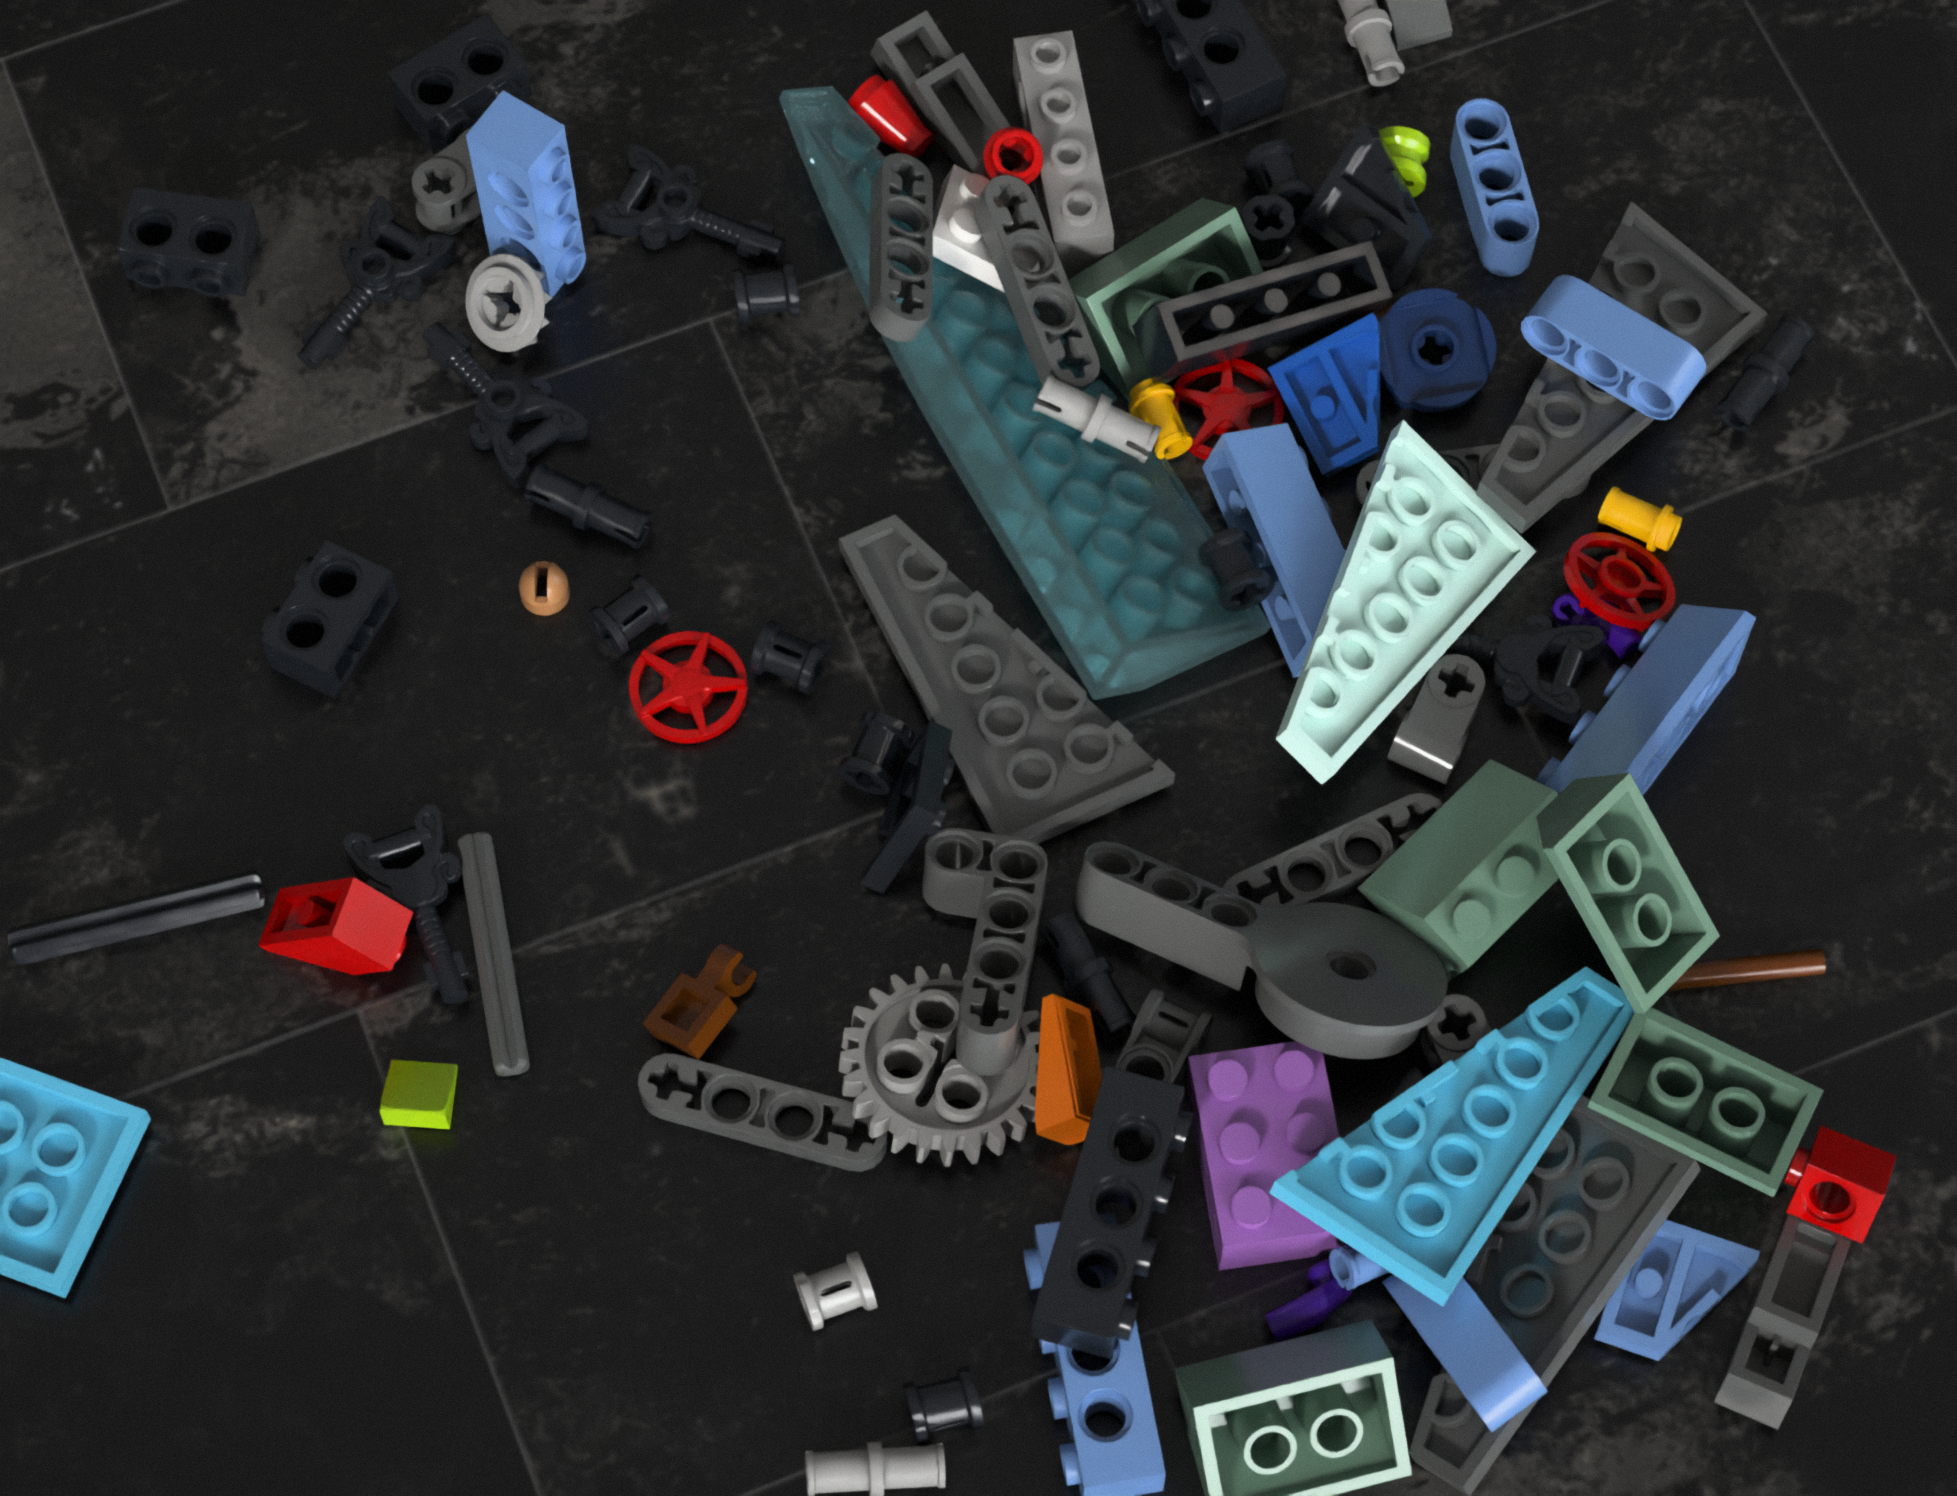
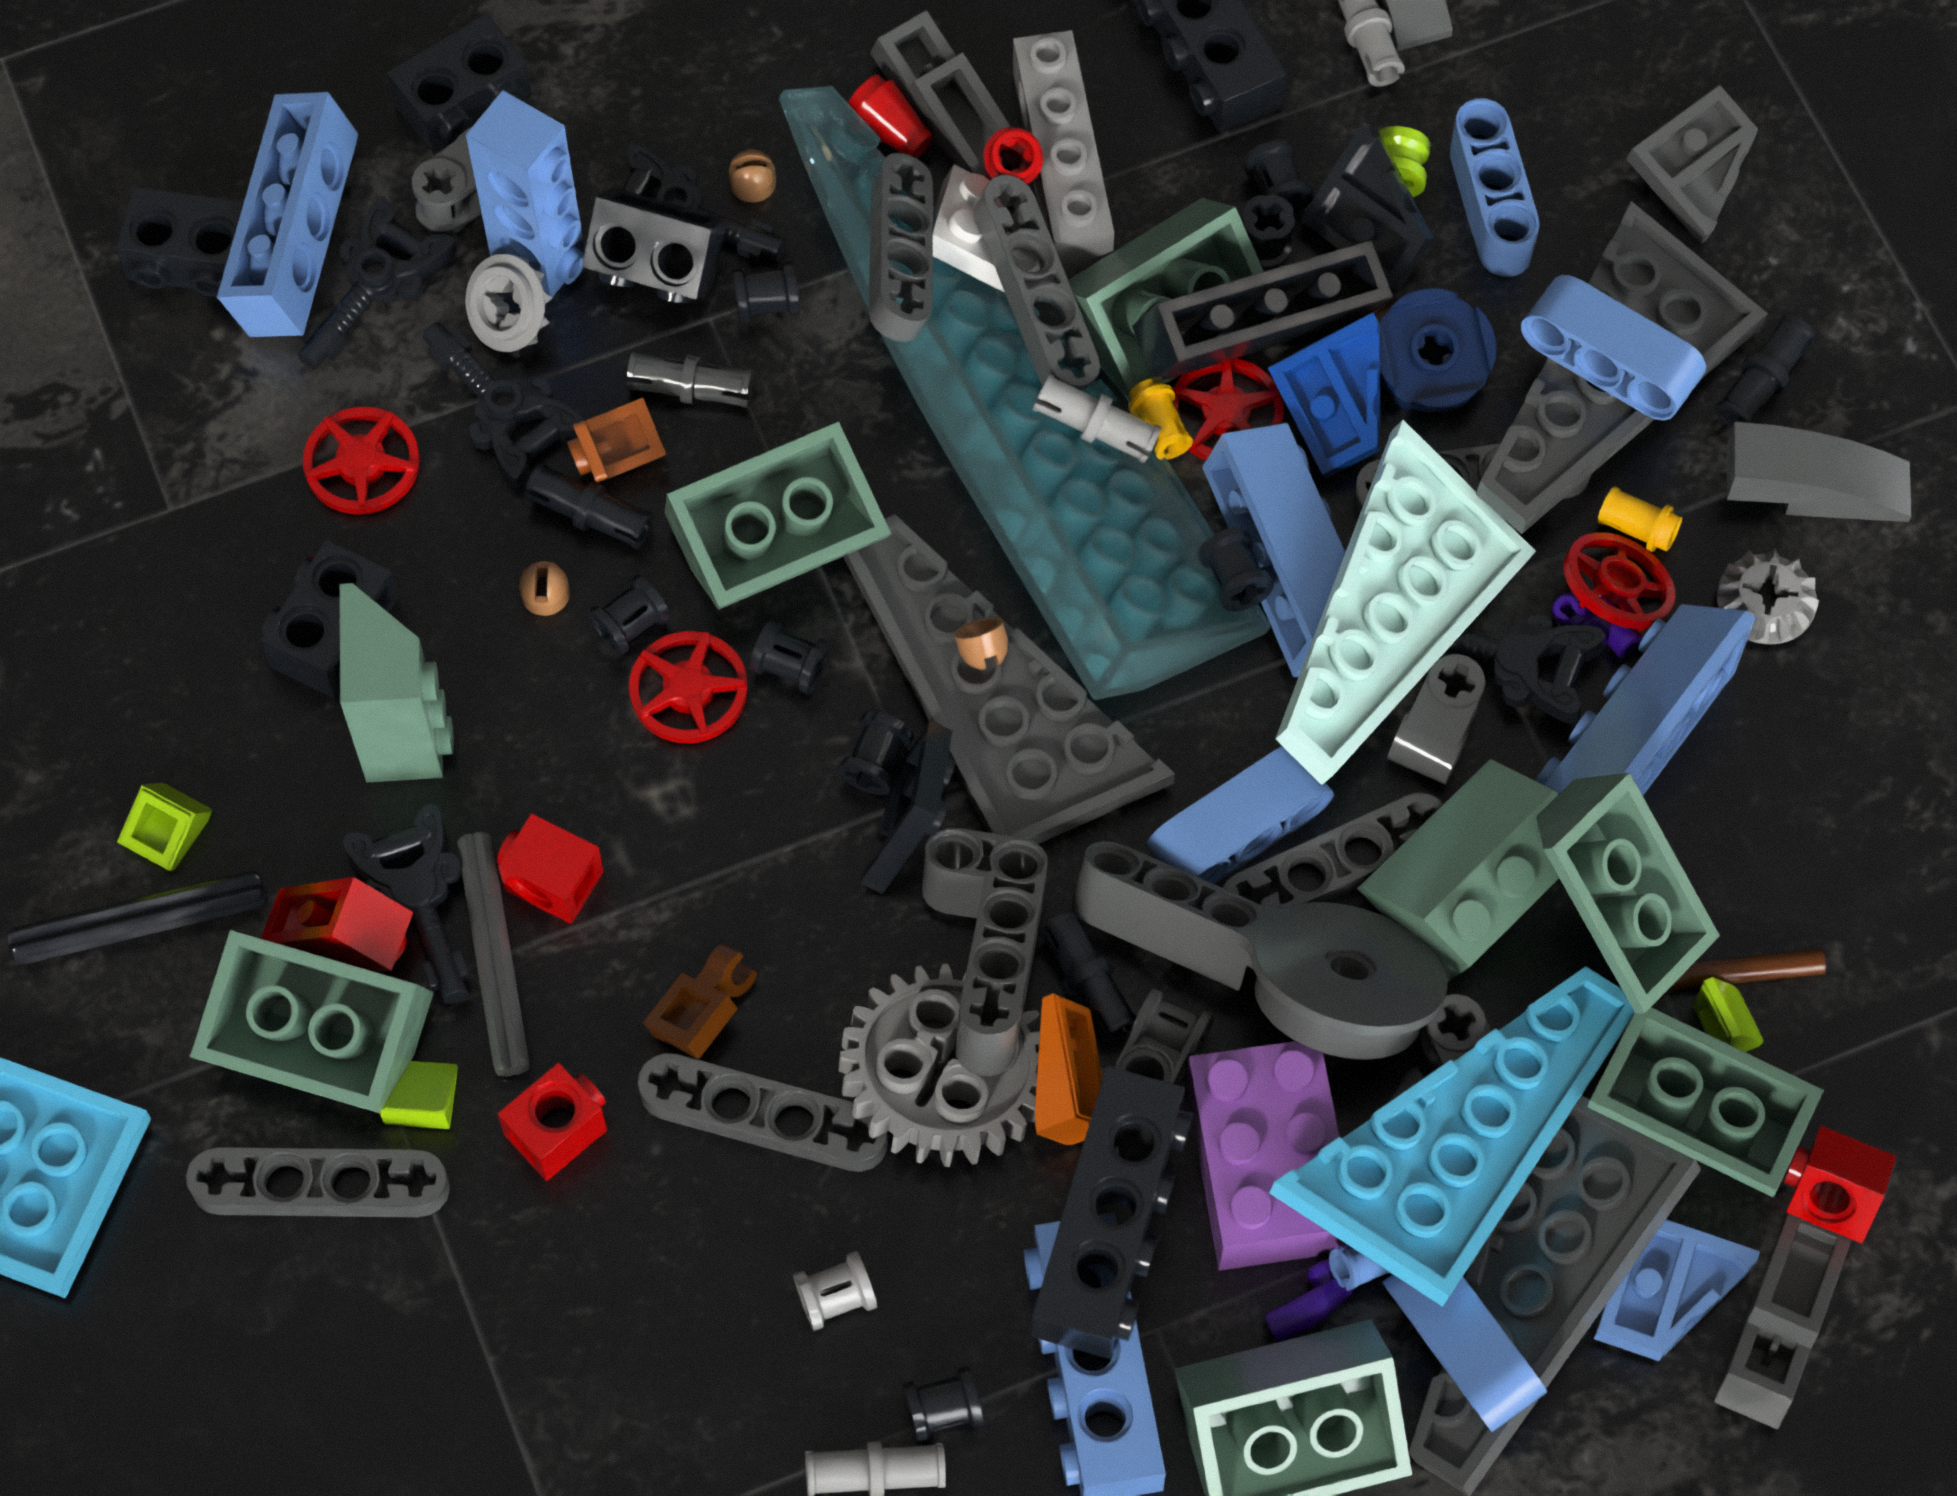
(163, 824): none -> lime slope
(288, 215): none -> medium blue brick
(310, 1022): none -> sand green slope
(319, 1172): none -> dark grey beam
(361, 460): none -> red wheel
(390, 694): none -> sand green slope
(549, 867): none -> red brick
(549, 1147): none -> red brick
(616, 441): none -> dark orange bracket
(654, 229): none -> black brick
(690, 379): none -> dark grey pin
(752, 176): none -> medium nougat hinge
(775, 516): none -> sand green slope
(982, 640): none -> medium nougat hinge
(1241, 818): none -> medium blue beam
(1696, 160): none -> dark grey wing
(1726, 1015): none -> lime slope
(1789, 615): none -> light grey gear
(1816, 474): none -> dark grey slope

